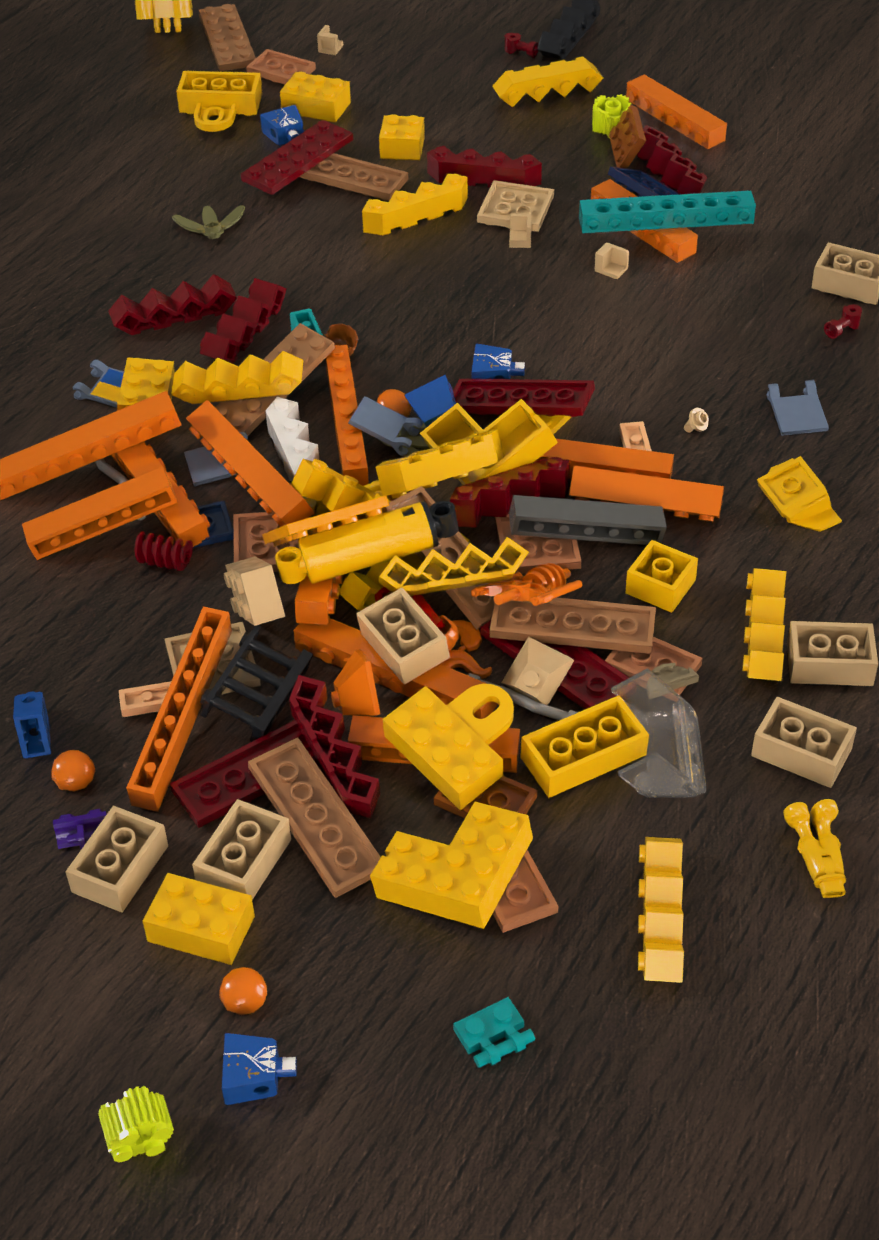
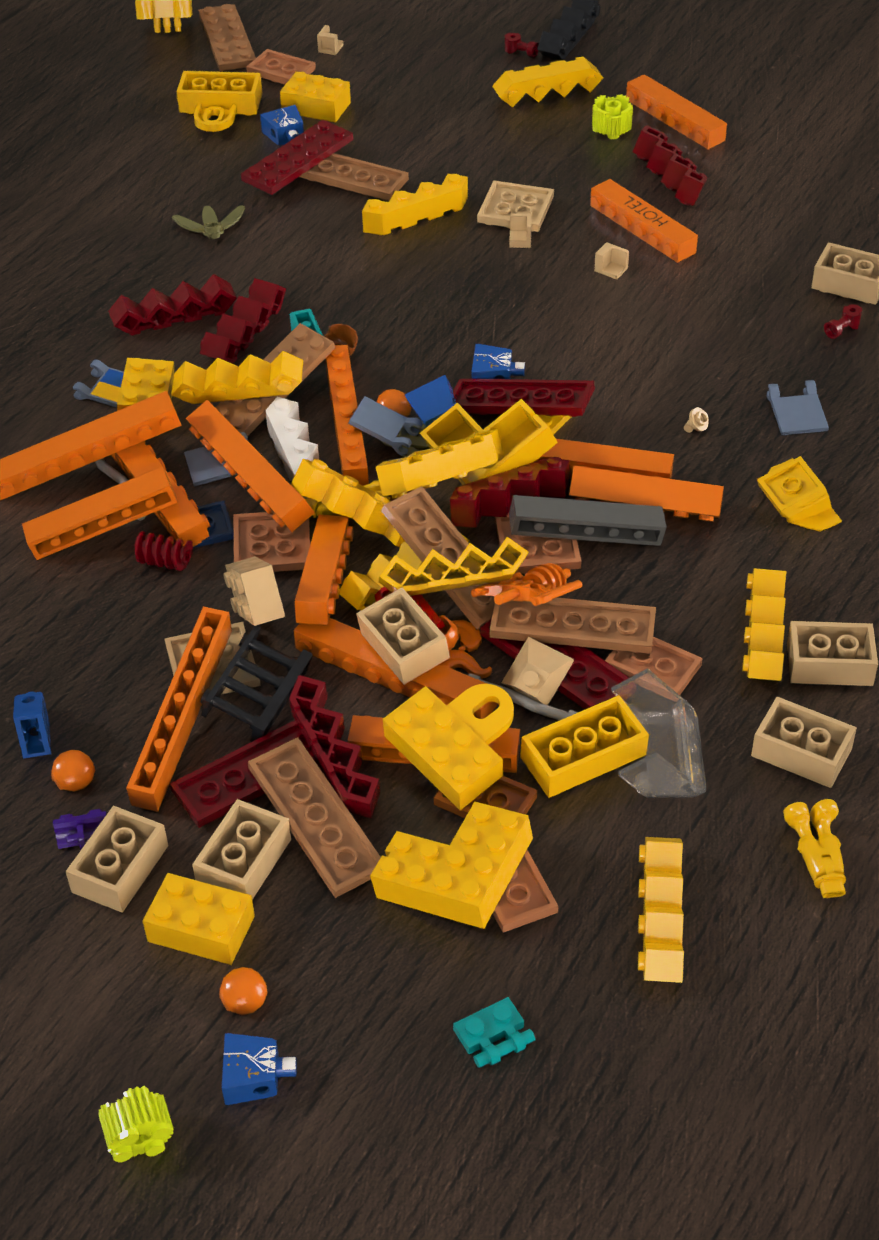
(142, 699): light nougat plate -> none
(325, 521): light orange plate -> none
(356, 687): orange slope -> none
(367, 542): yellow piece -> none
(401, 137): yellow brick -> none
(481, 169): dark red brick -> none
(627, 137): dark orange plate -> none
(634, 436): light nougat plate -> none
(640, 182): dark blue plate -> none
(661, 576): yellow brick -> none
(667, 211): teal brick -> none
(676, 676): dark tan tile -> none

